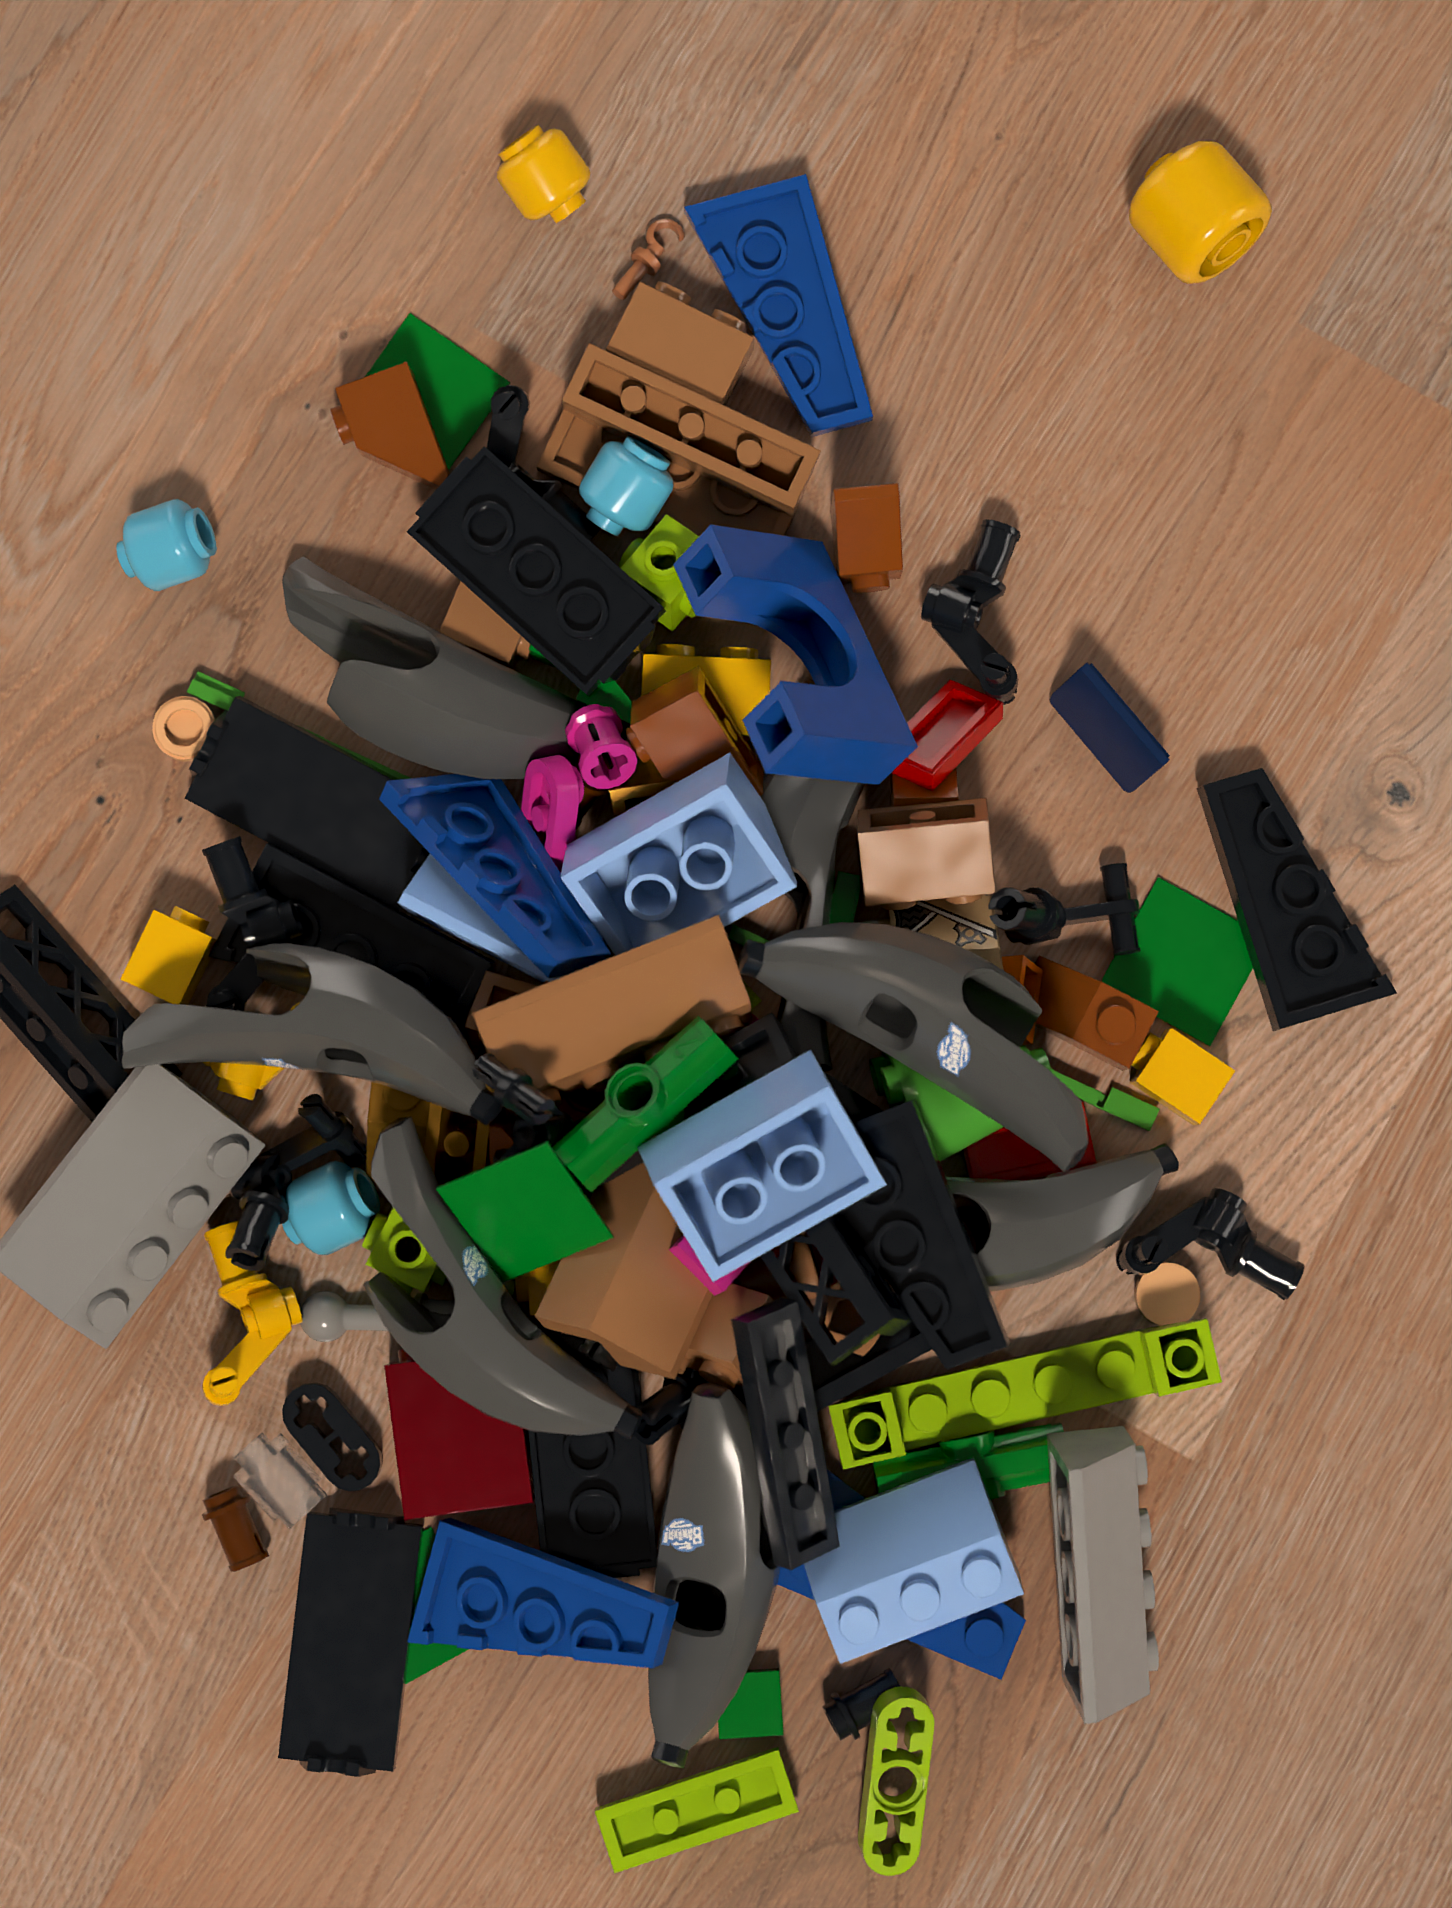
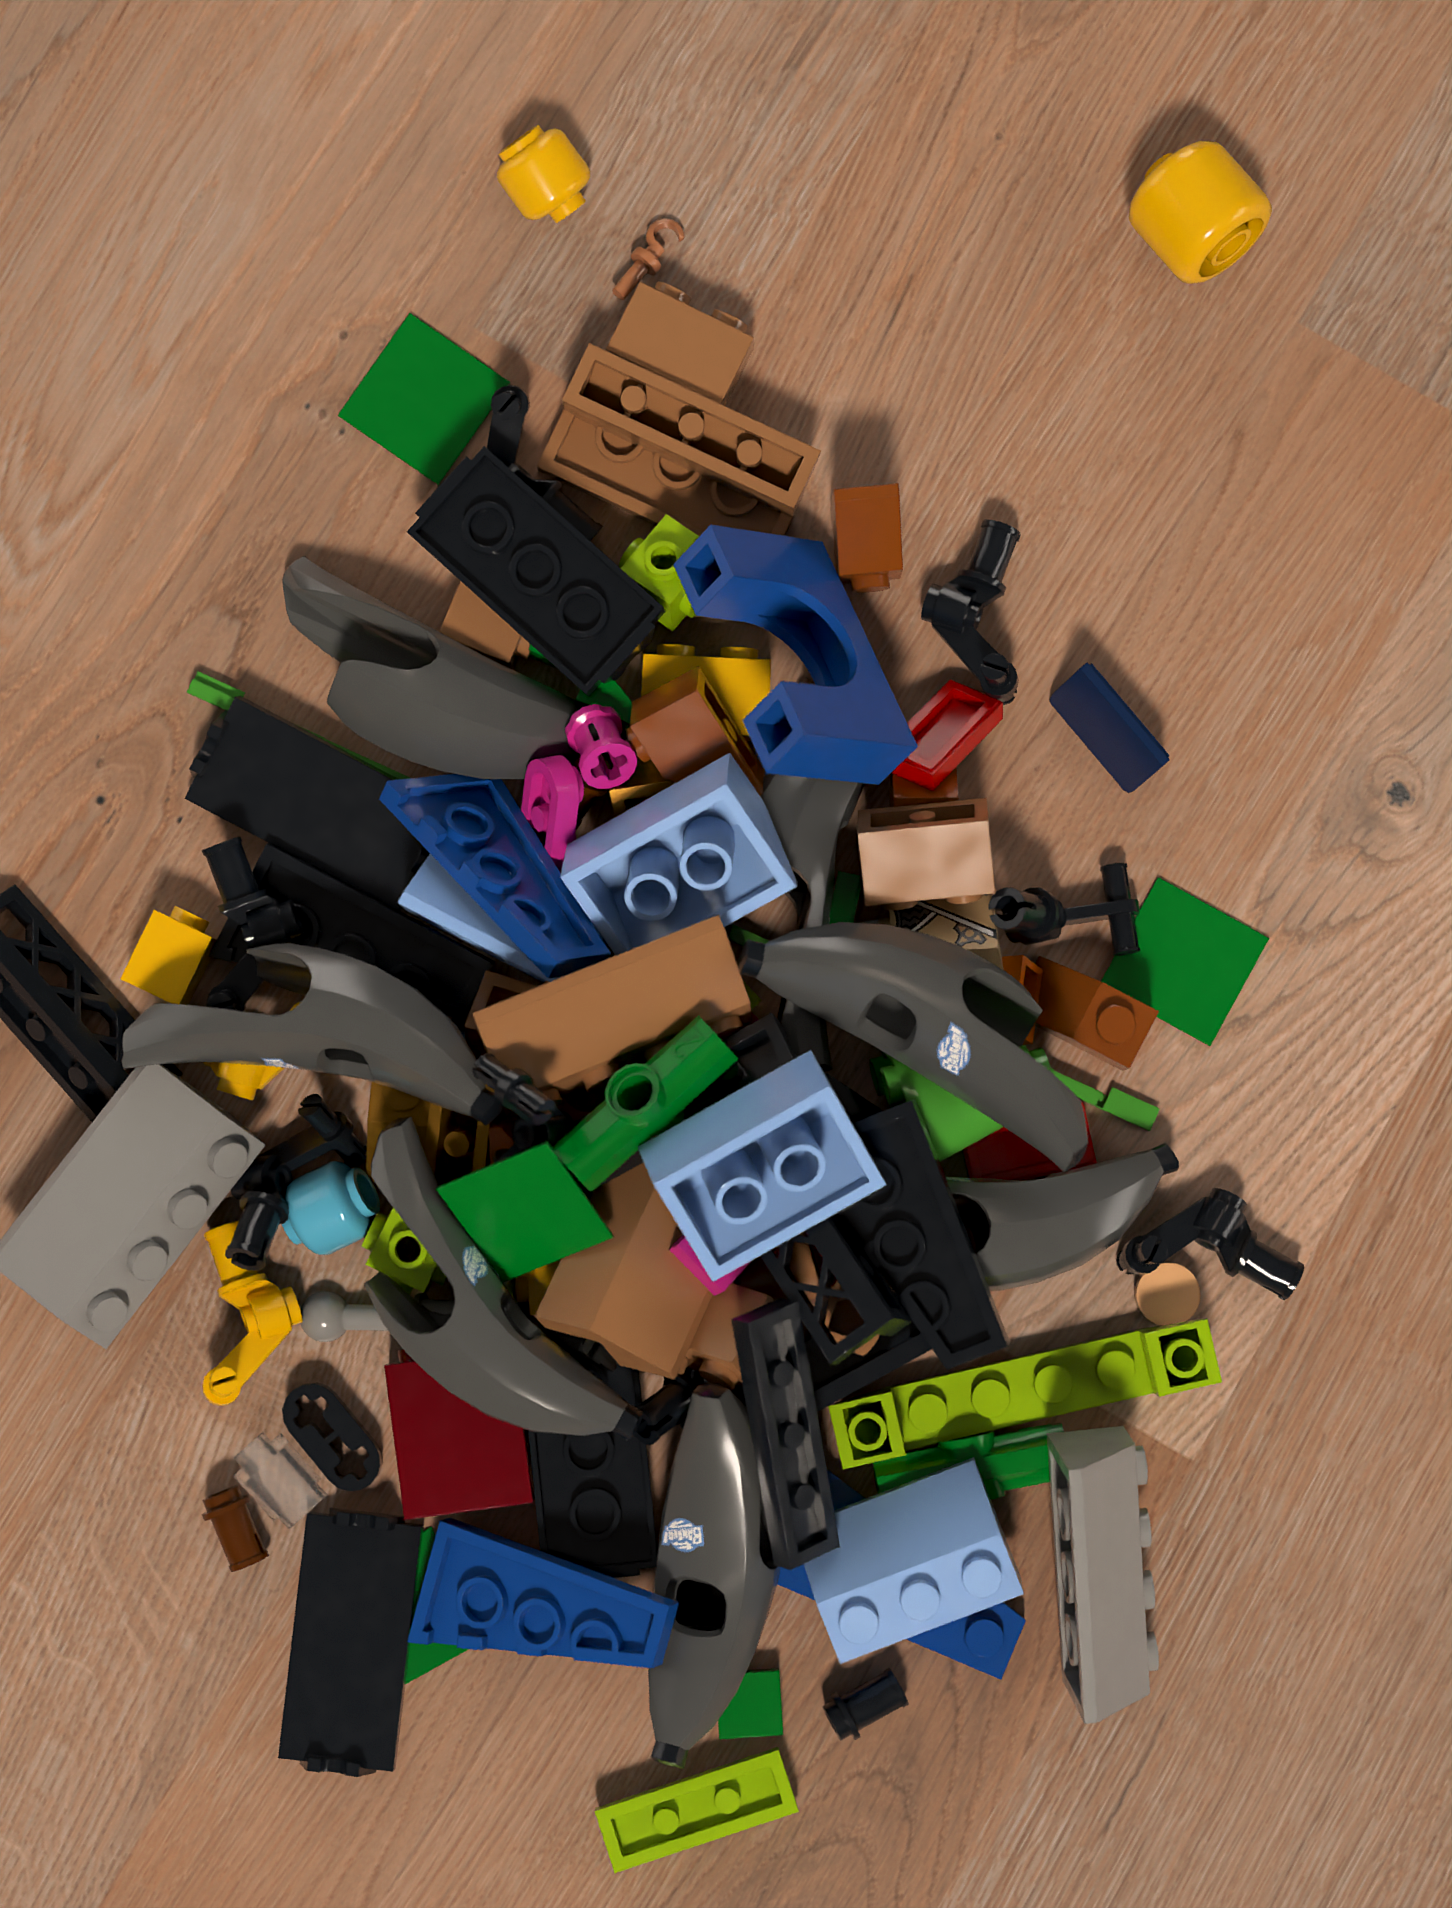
(166, 545): medium azure head -> none
(182, 727): light nougat tile -> none
(391, 424): dark orange slope -> none
(626, 486): medium azure head -> none
(784, 285): blue wing -> none
(909, 1826): lime beam -> none
(1180, 1075): yellow brick -> none
(1292, 924): black wing -> none

